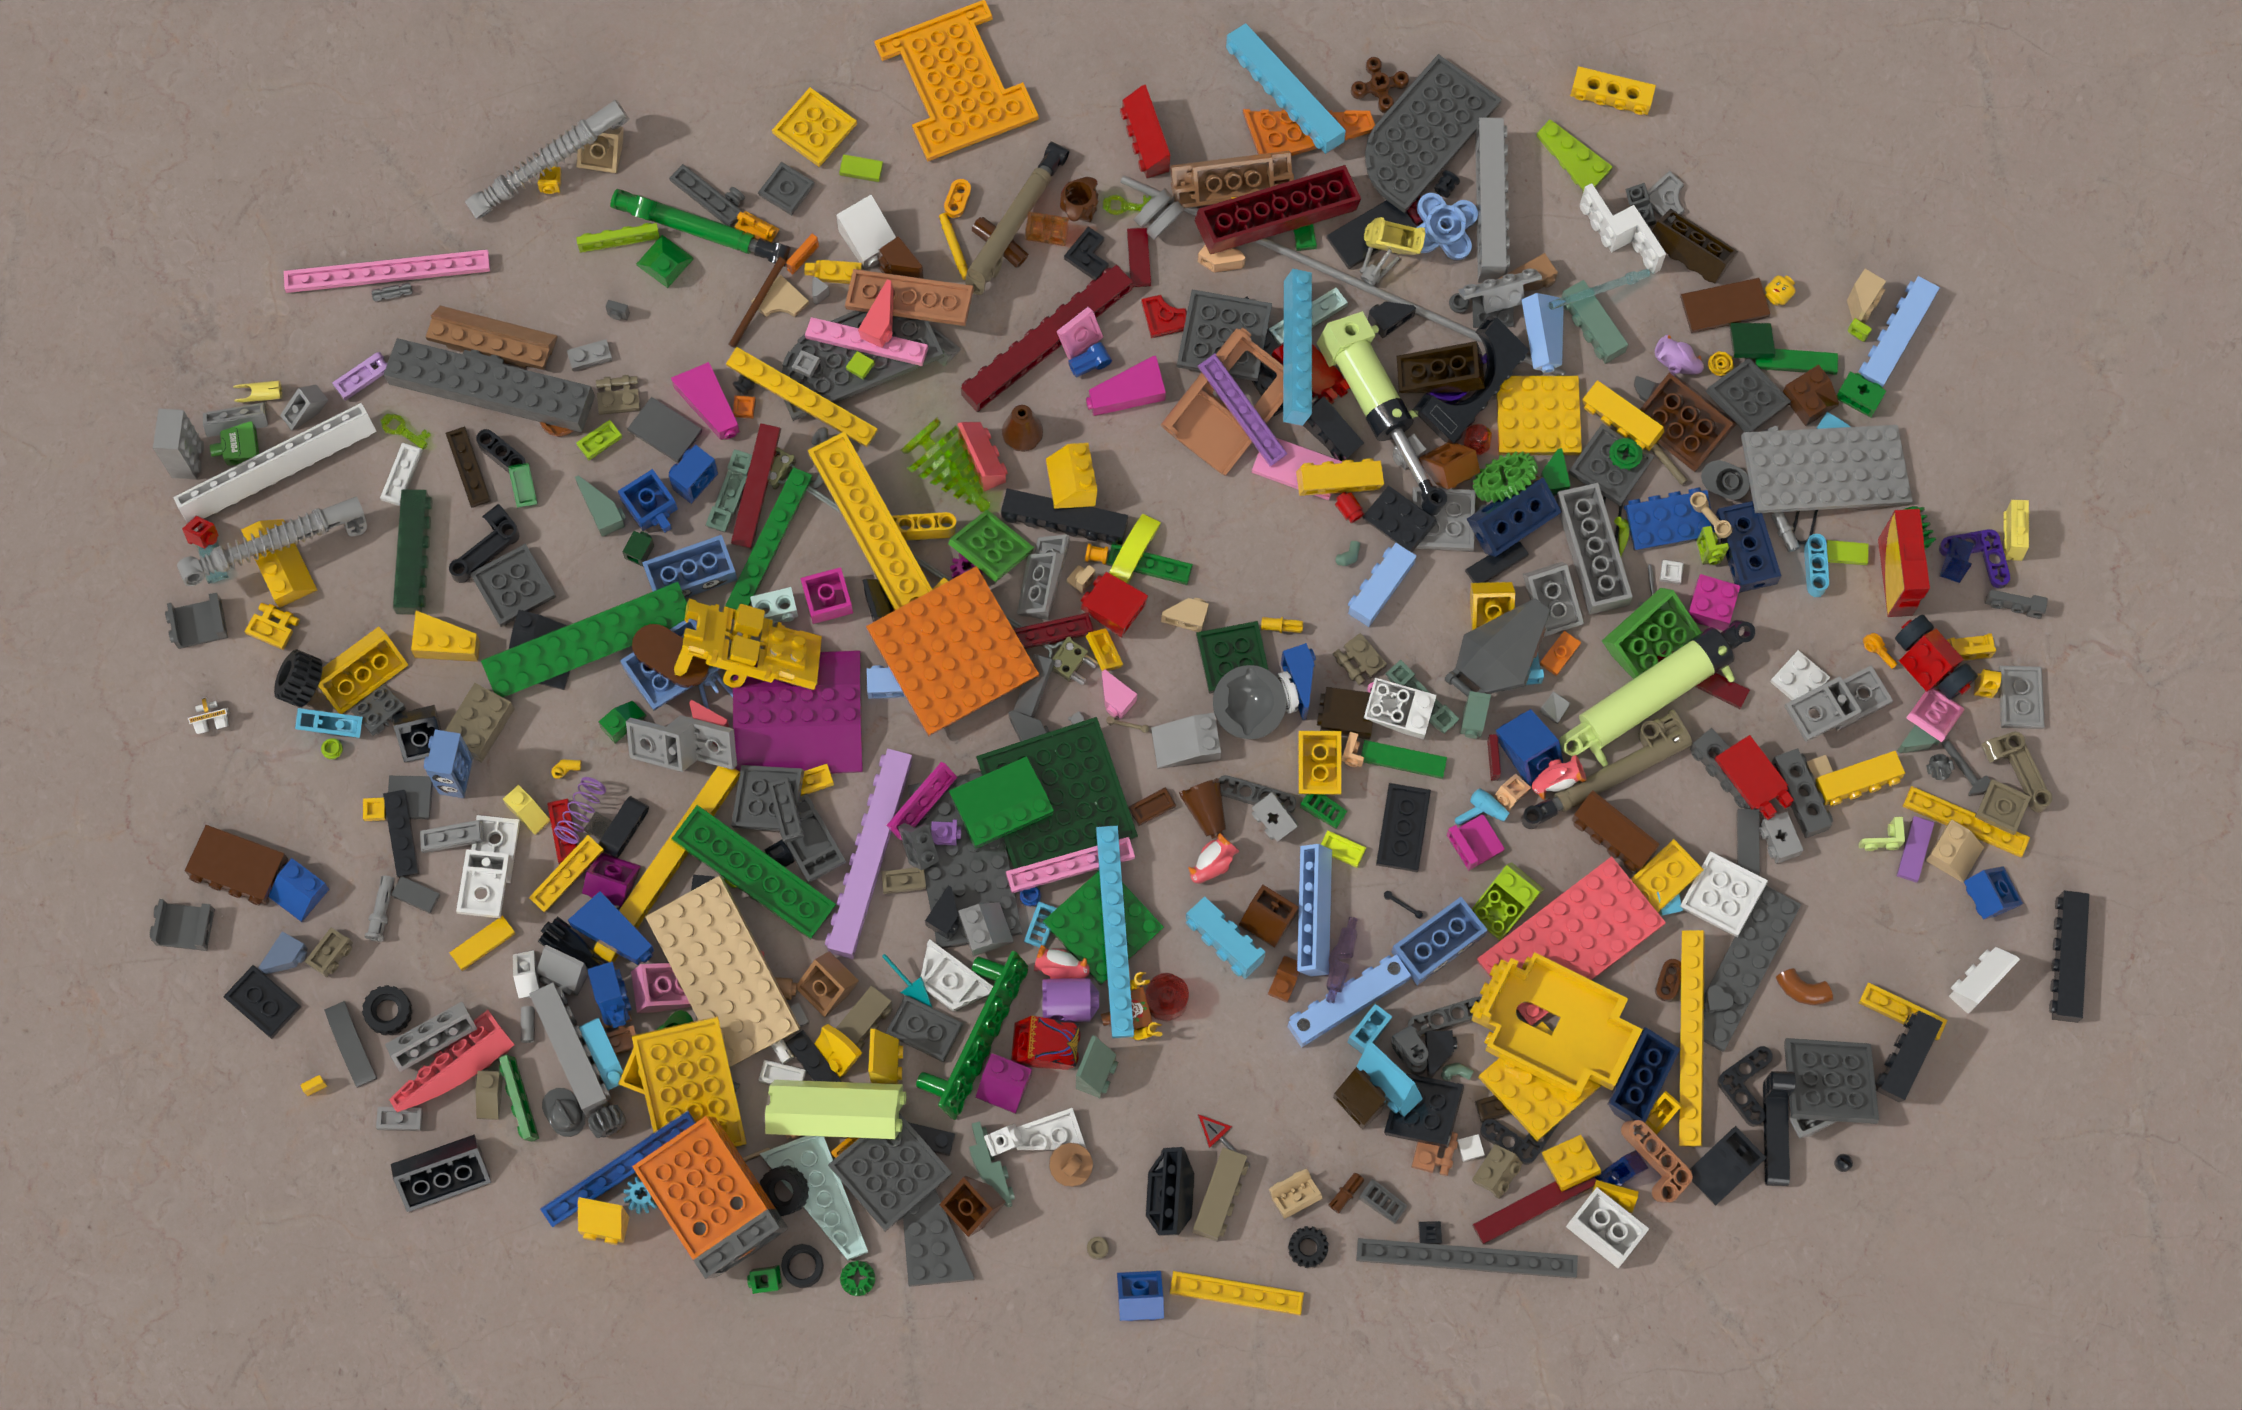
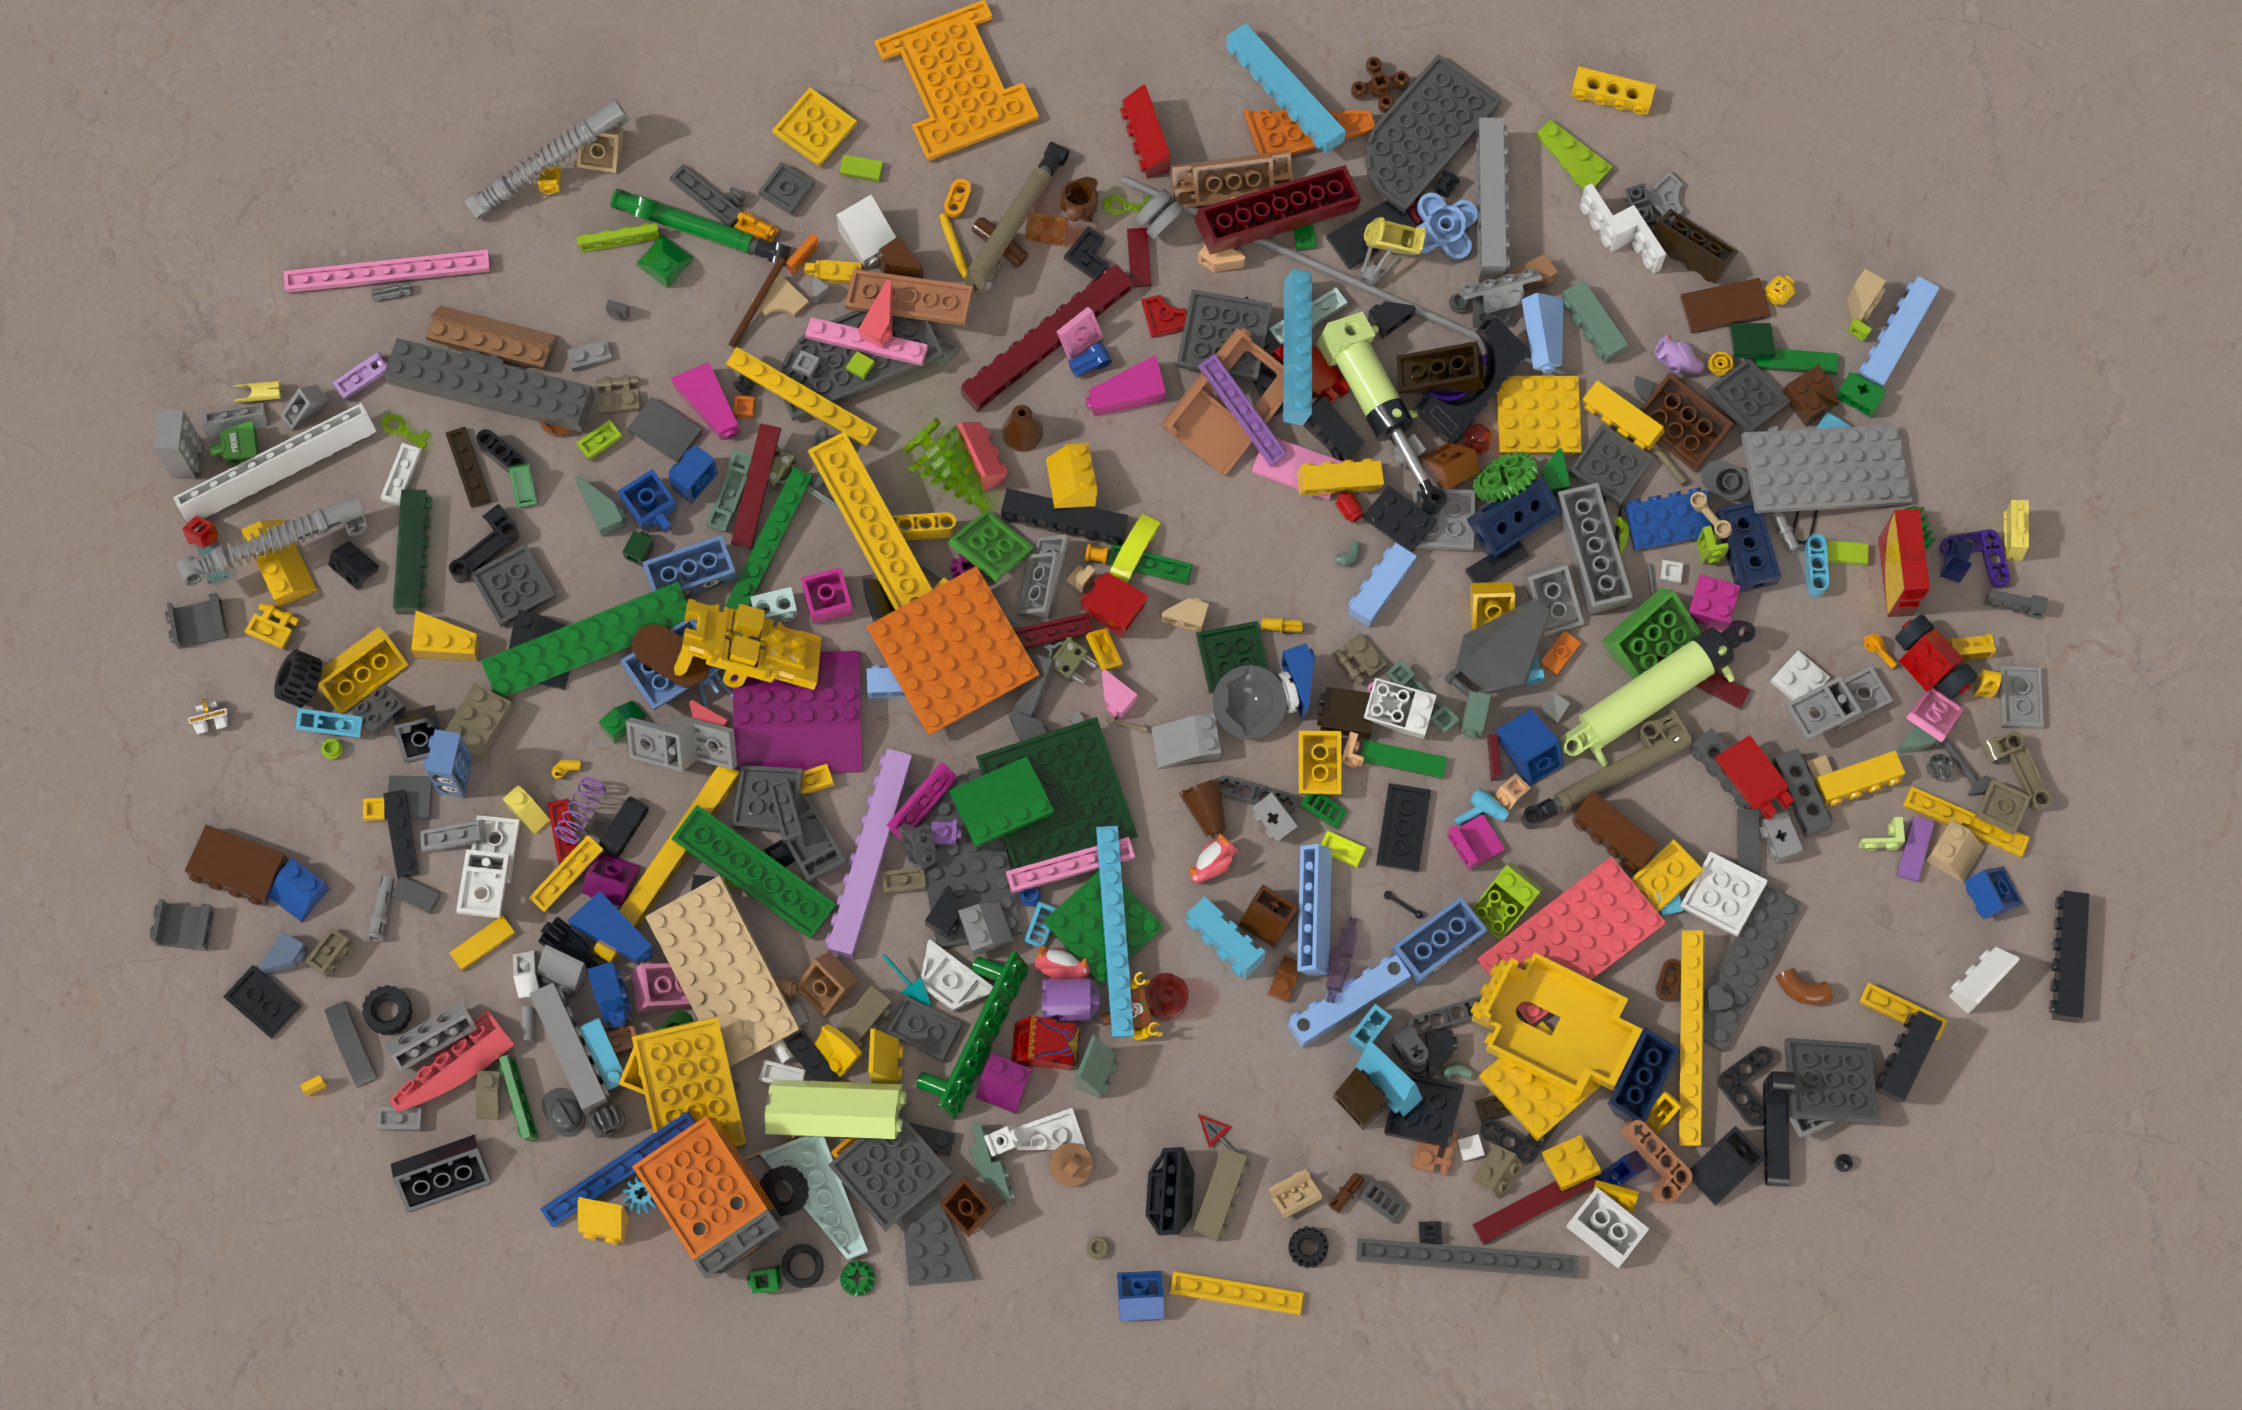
(352, 564): none -> black bracket
(1152, 806): reddish brown tile -> none
(1559, 777): coral animal -> none
(1620, 446): green gear -> none
(1629, 278): clear light blue bar -> none

